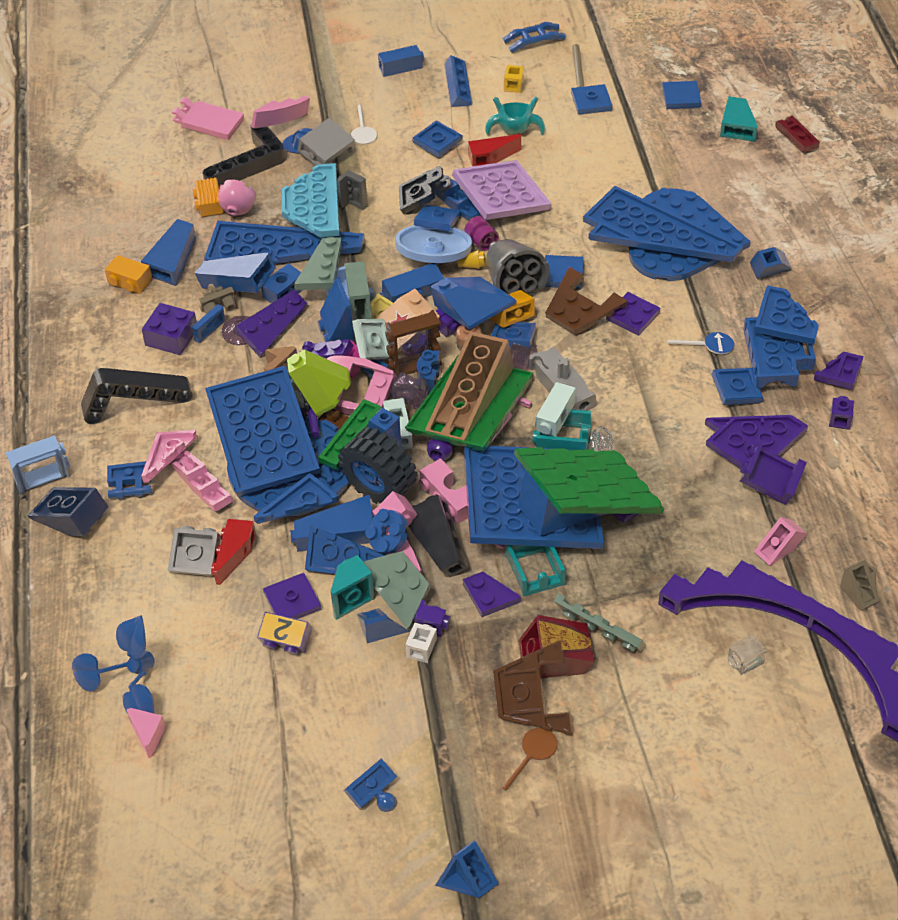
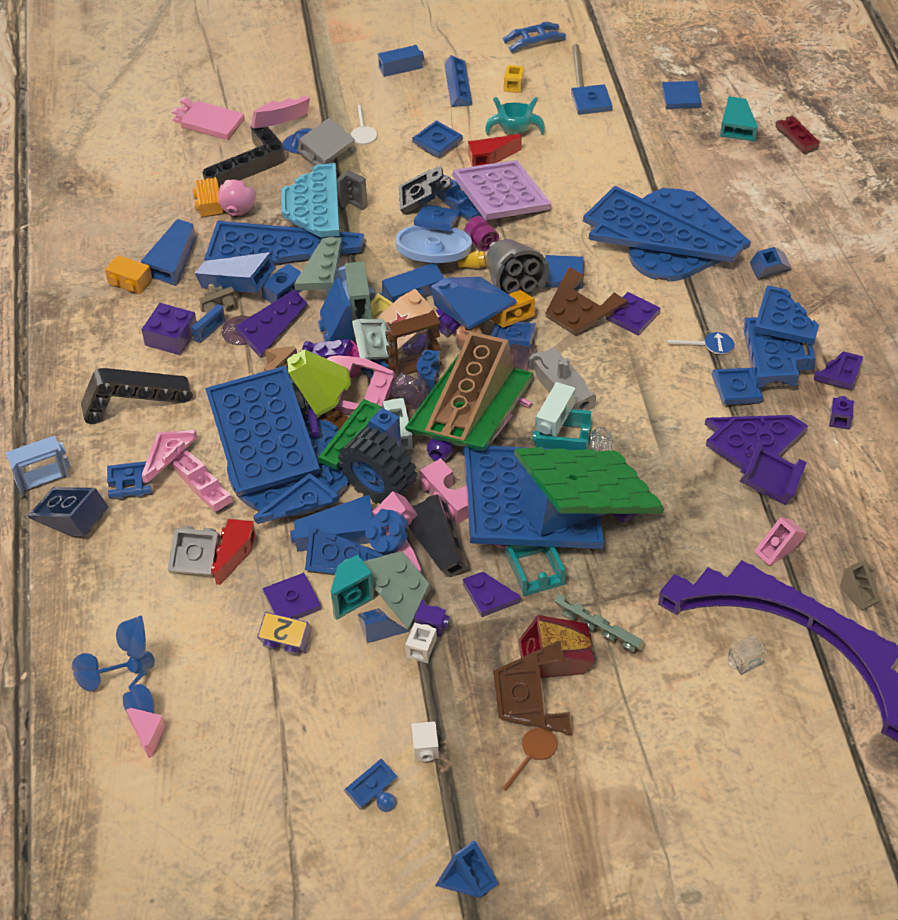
(425, 741): none -> white brick

